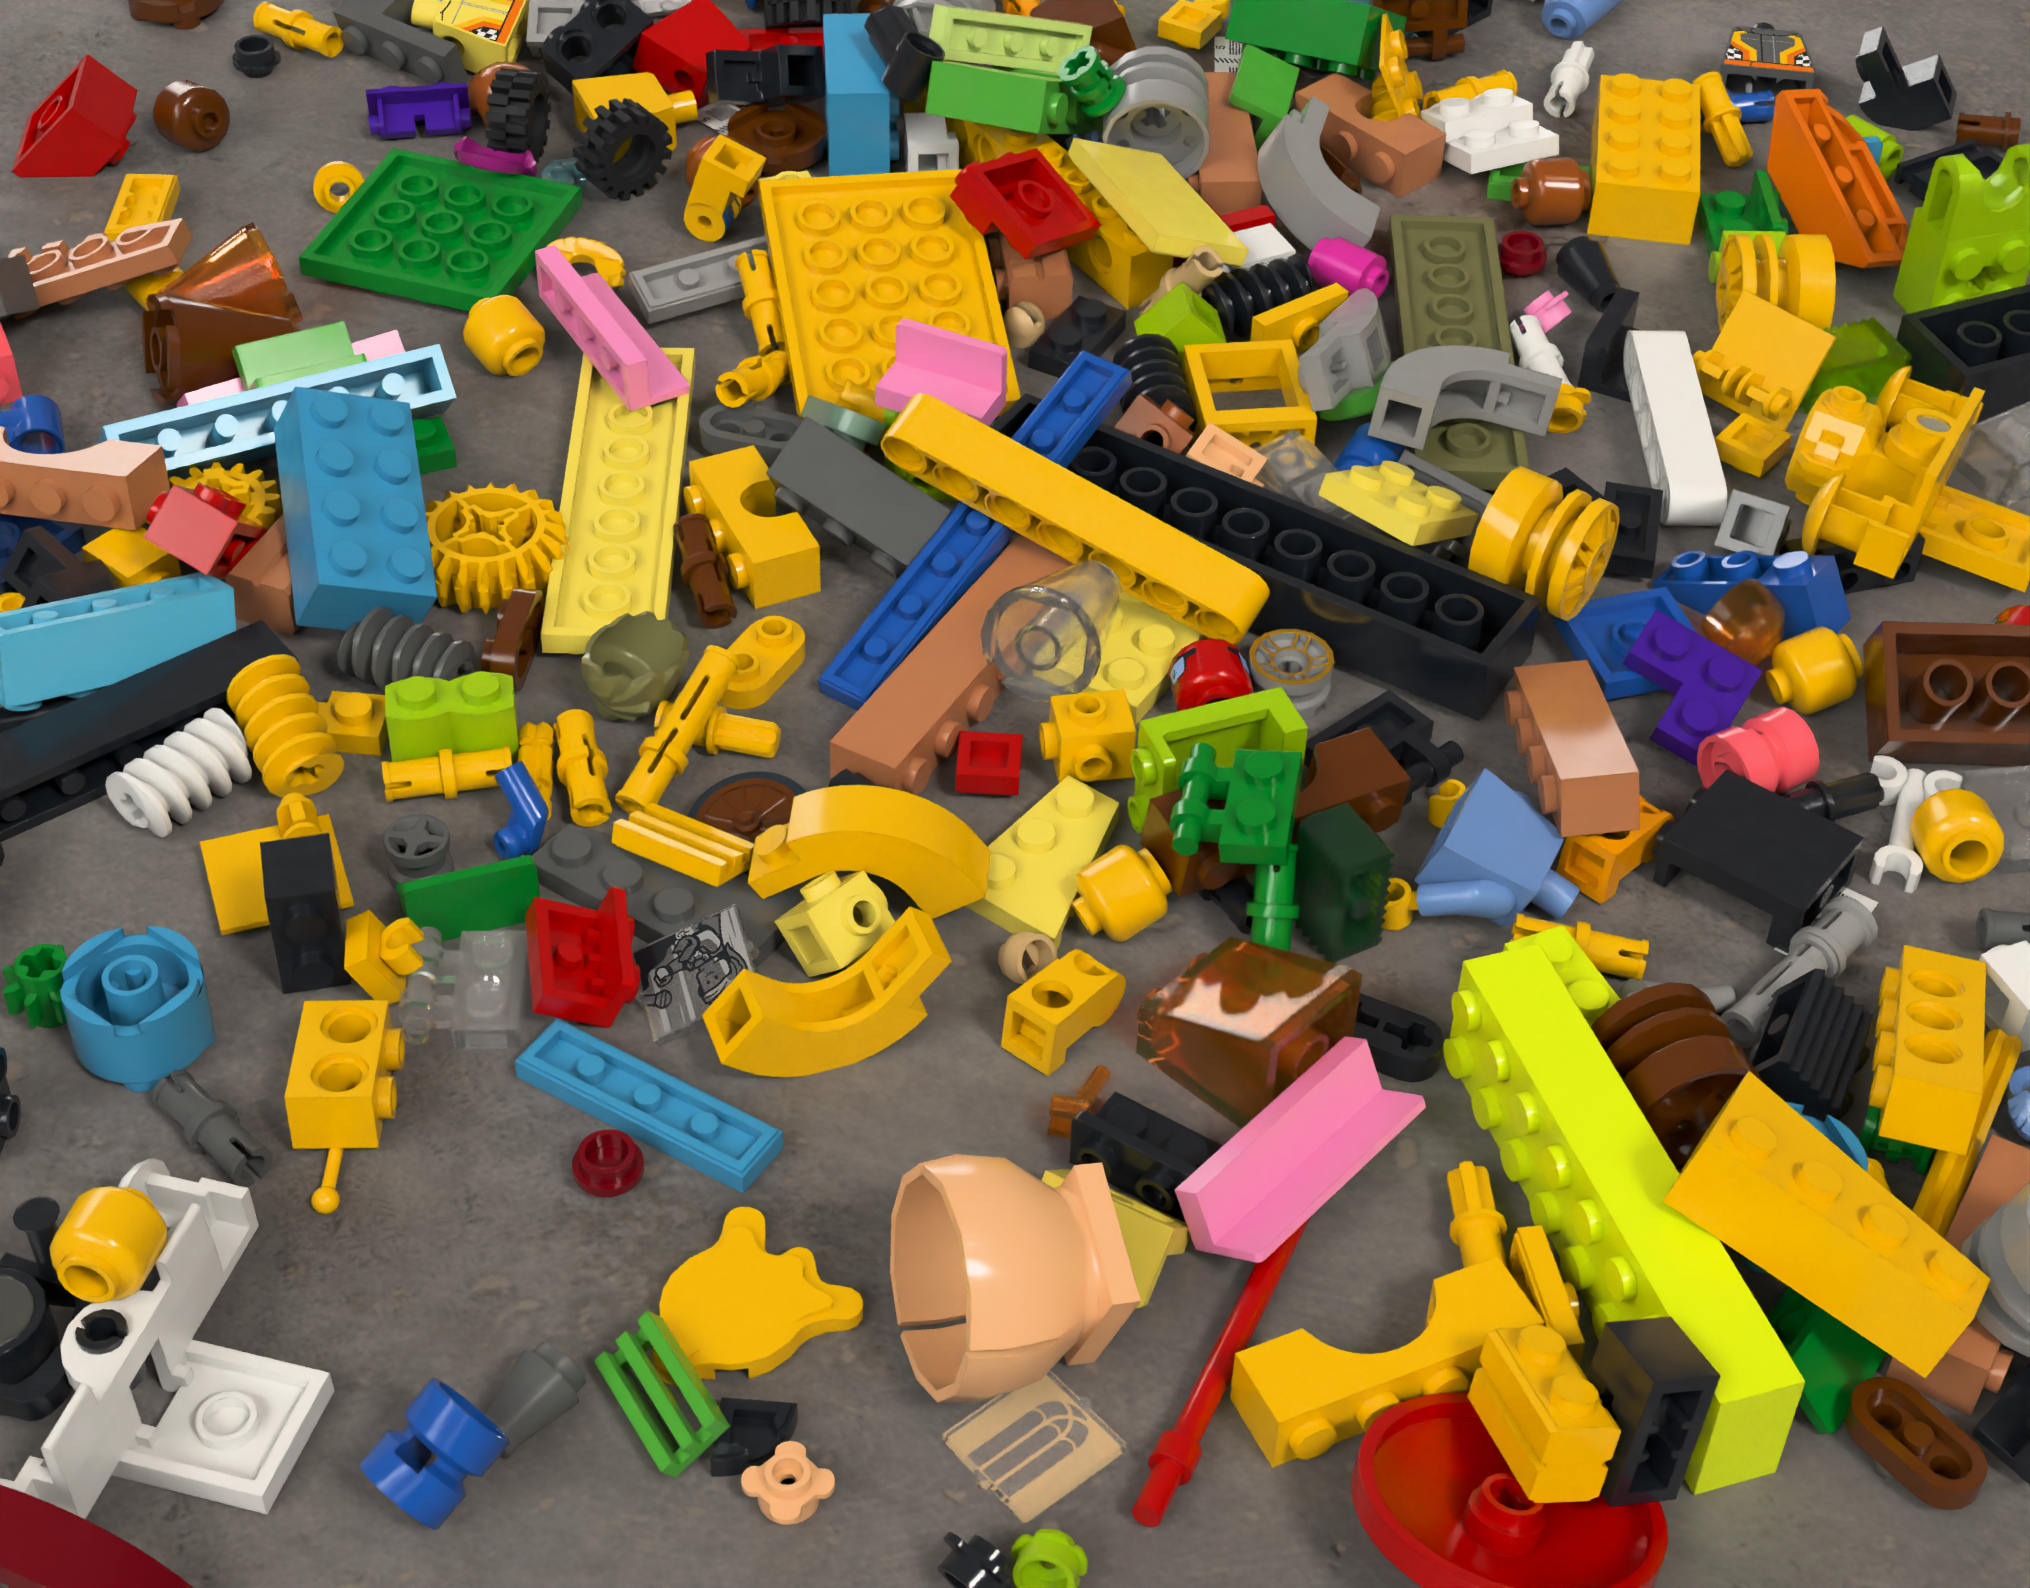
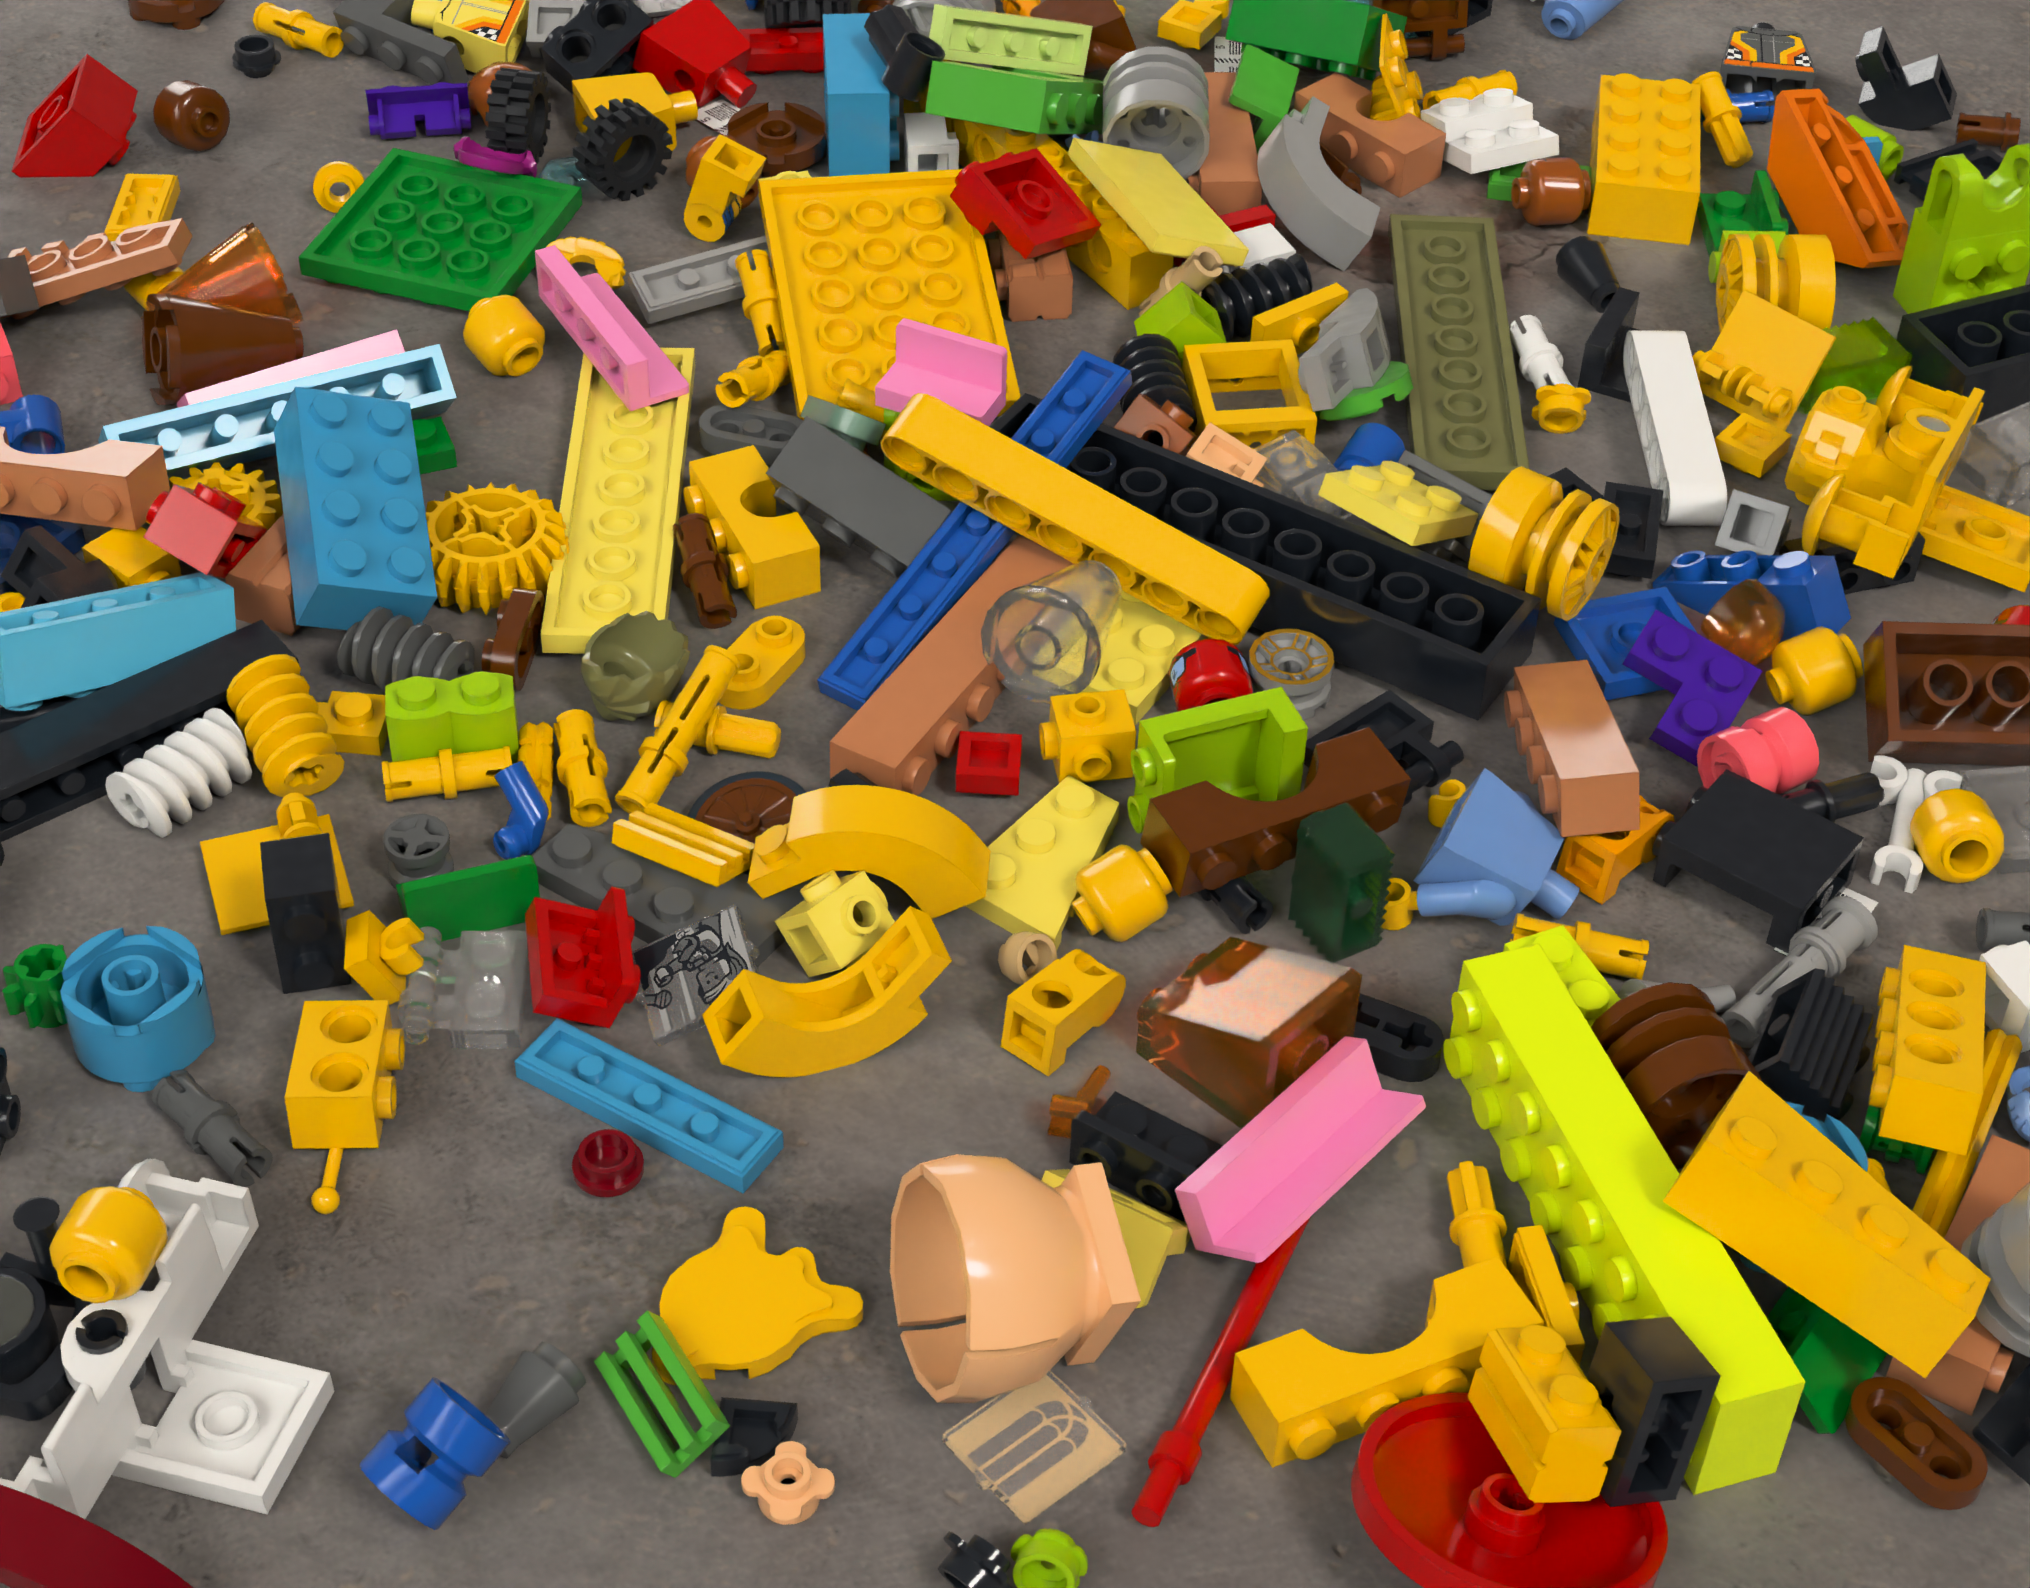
(295, 355): panel -> none
(766, 76): black brick -> none
(1024, 324): tan hinge -> none
(1082, 326): black plate -> none
(1091, 81): green bush -> none
(1258, 810): green plate -> none
(1273, 904): green pin -> none
(1348, 266): dark pink brick -> none
(1460, 383): light grey arch -> none
(1522, 253): dark red plate -> none
(1548, 310): bright pink plate -> none
(1569, 80): white axle -> none

